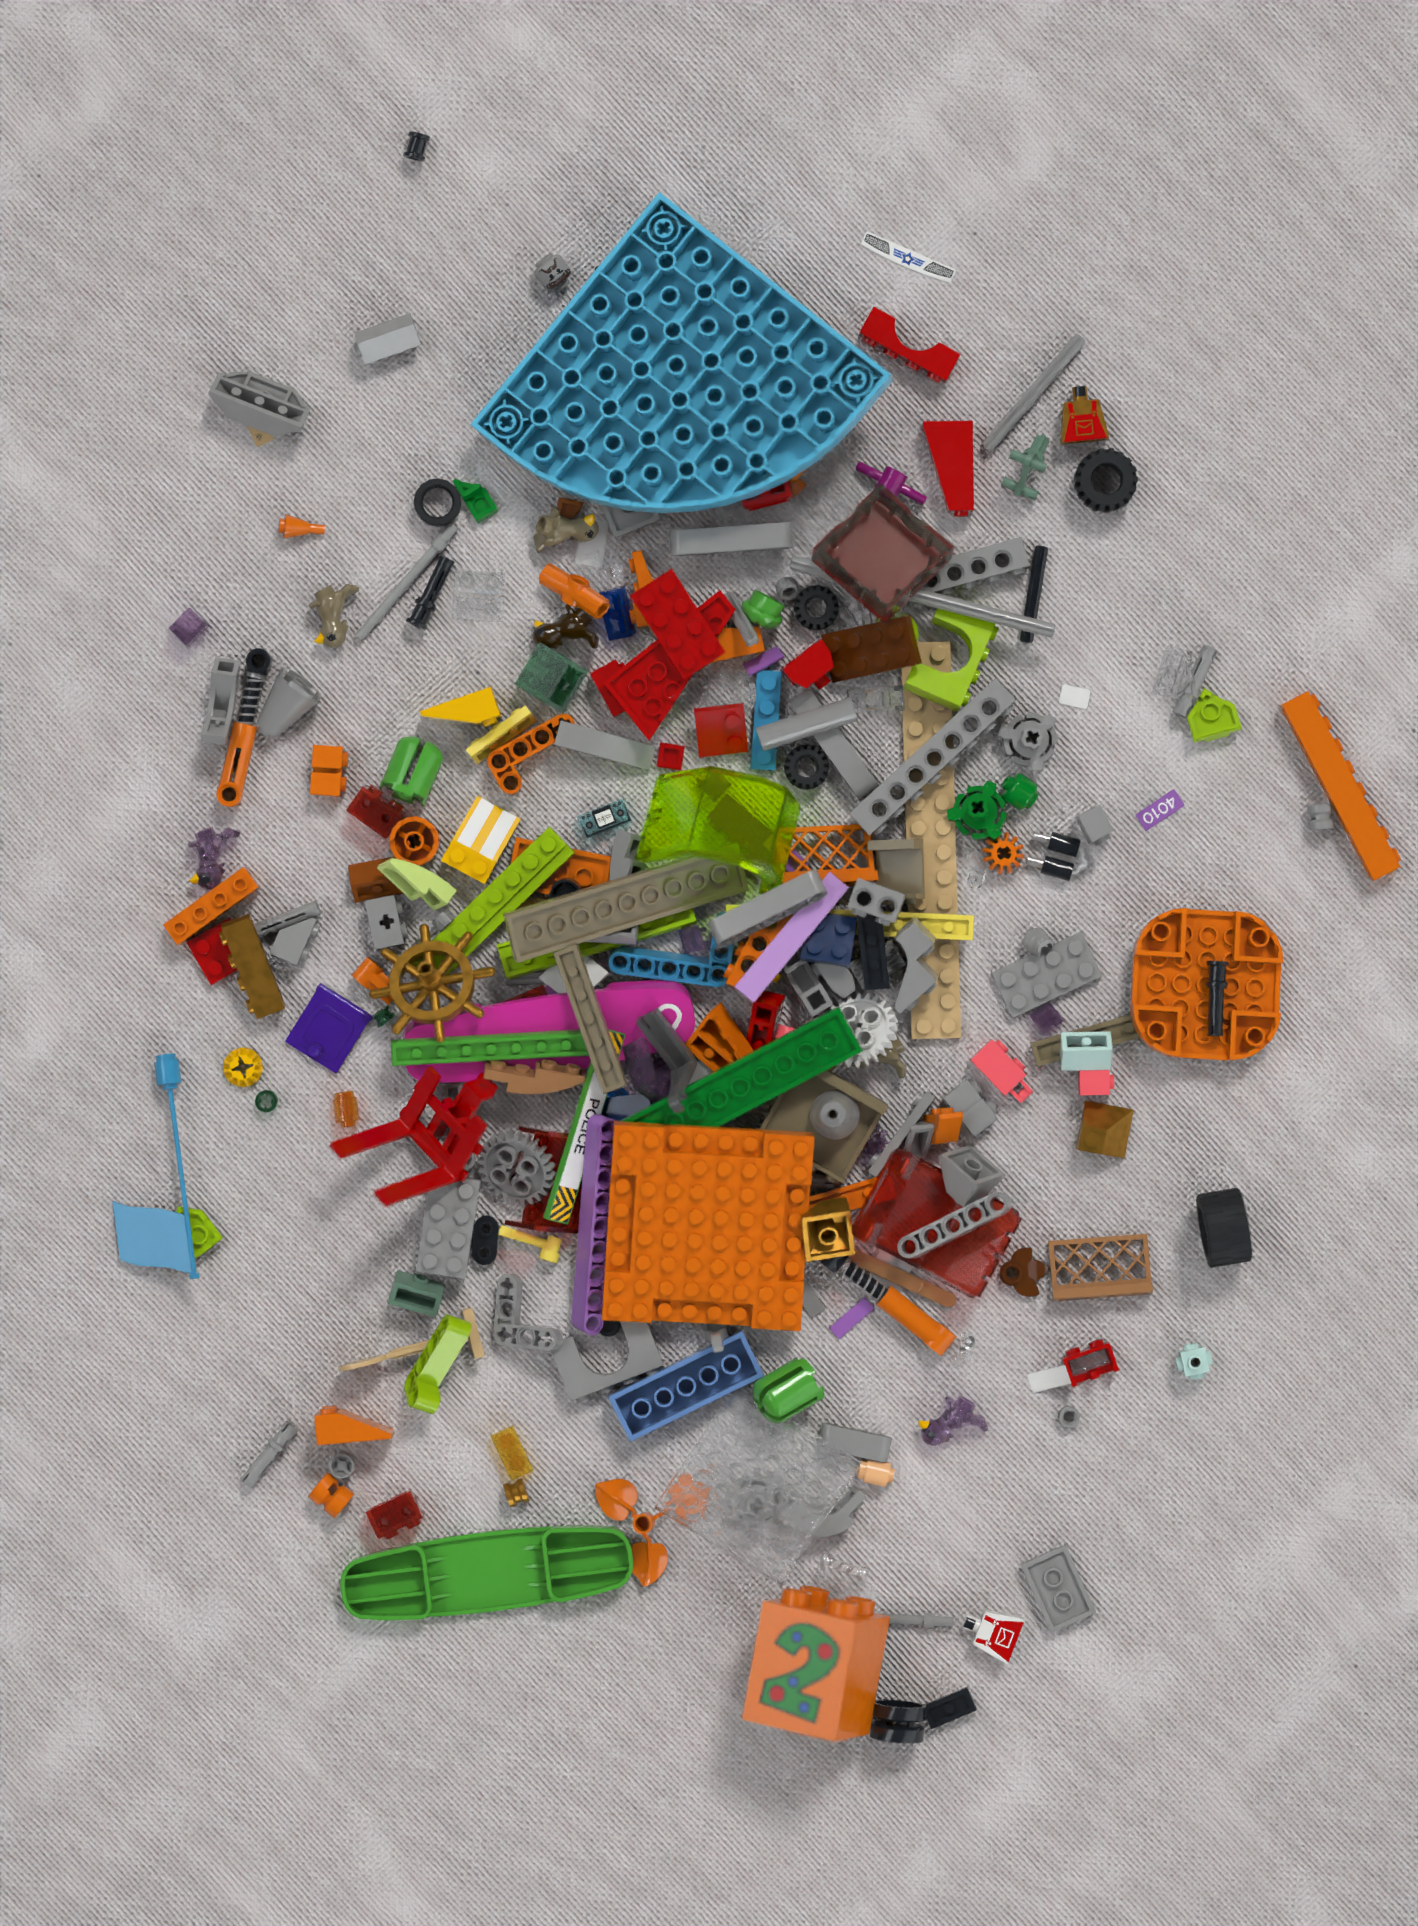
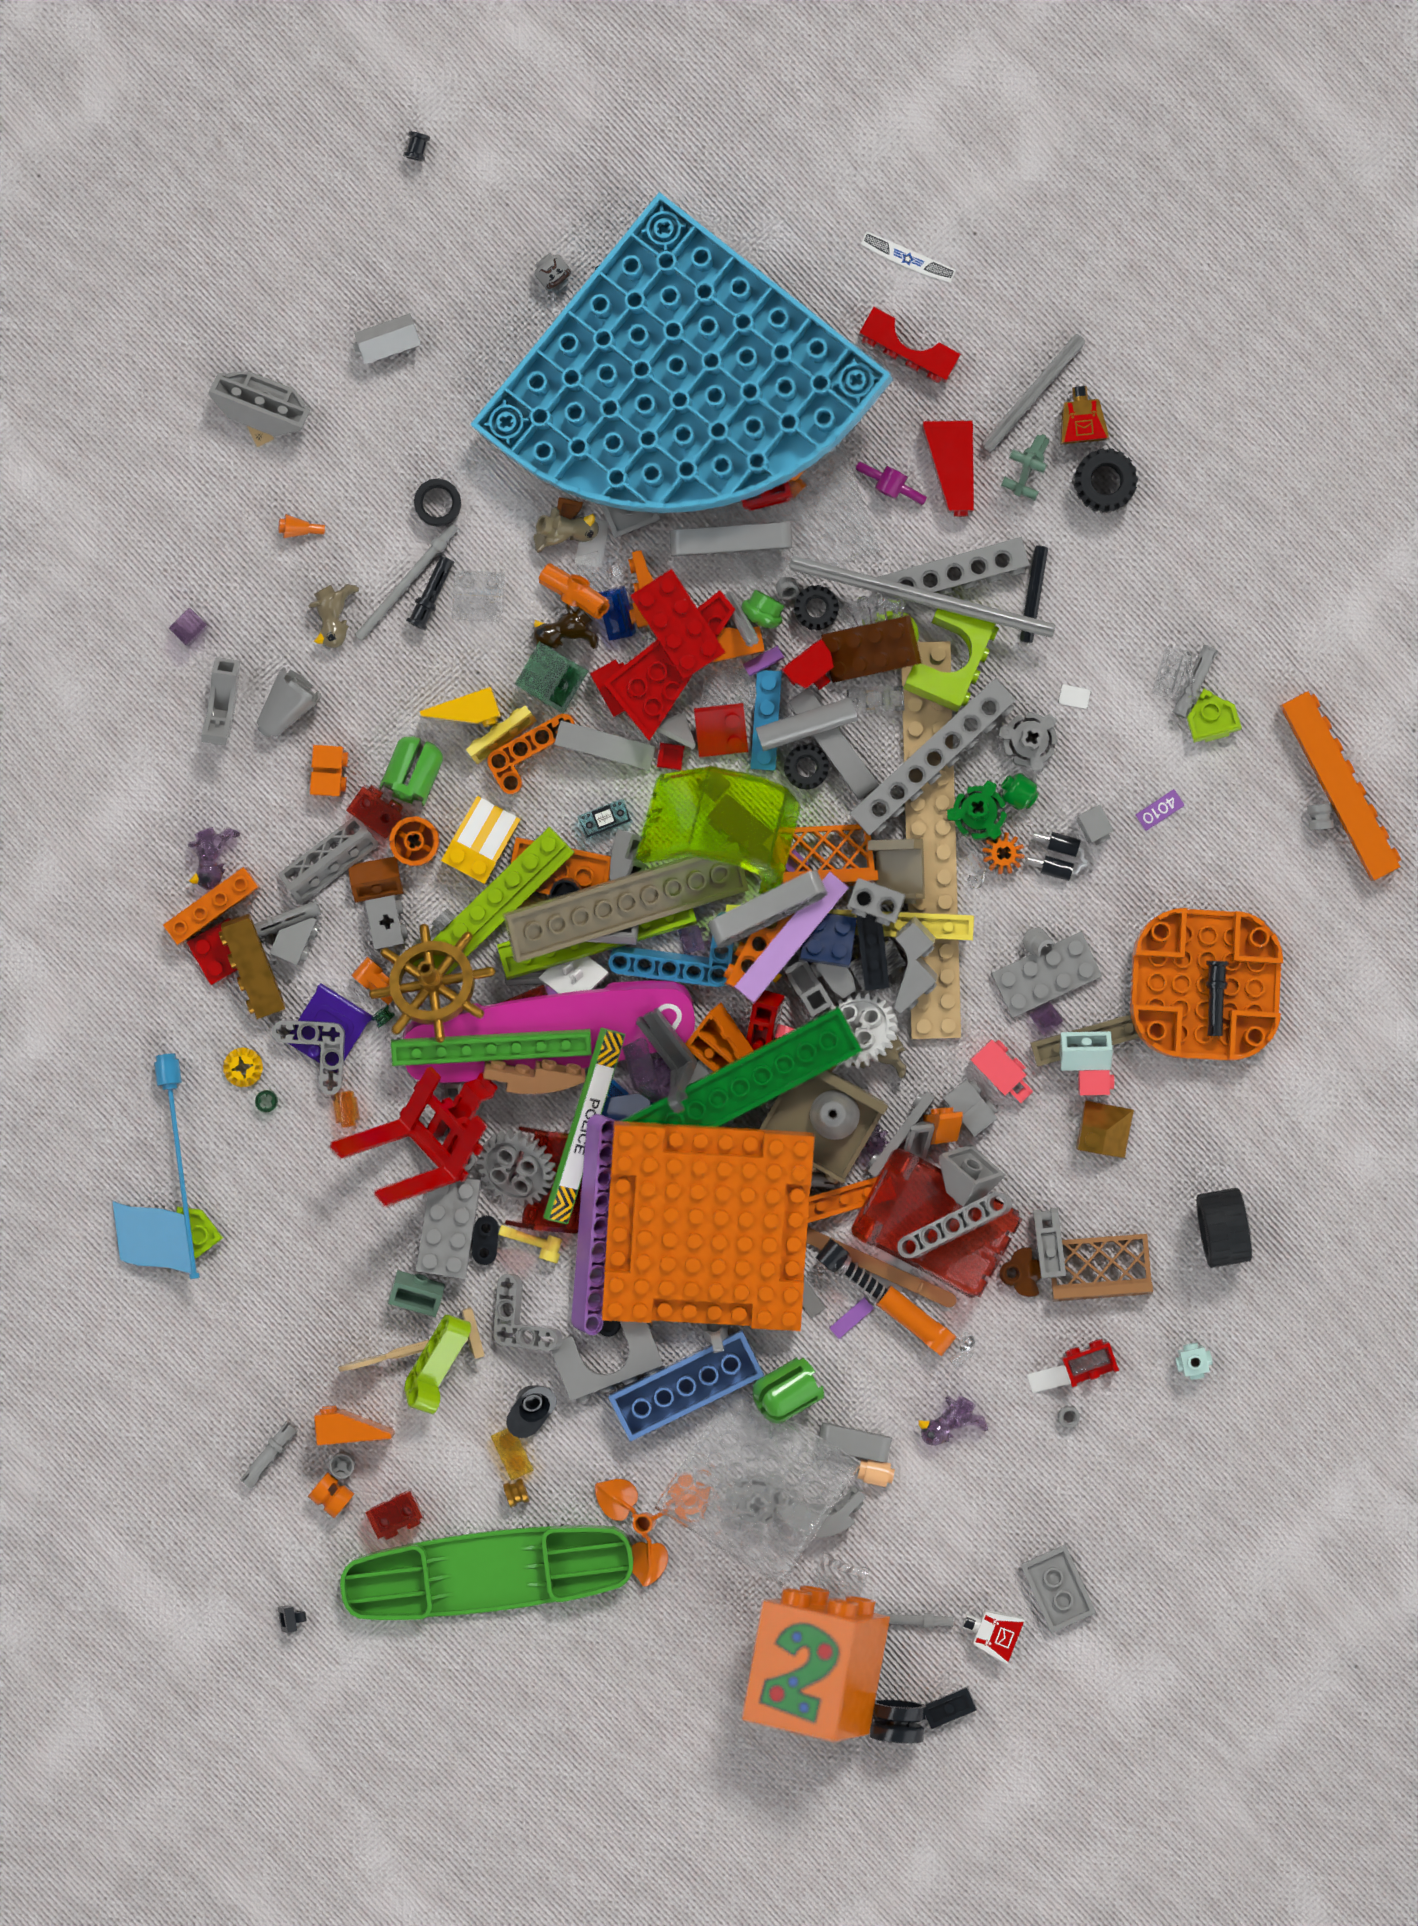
(243, 731): piece -> none
(289, 1618): none -> black tile
(327, 1045): none -> light grey beam
(330, 862): none -> light grey fence
(418, 882): yellowish green slope -> none
(476, 499): green slope -> none
(530, 1410): none -> black piece
(590, 1019): dark tan plate -> none
(677, 730): none -> light grey slope
(828, 1230): pearl gold slope -> none
(882, 553): clear smoke tile -> none
(1049, 1244): none -> light grey plate

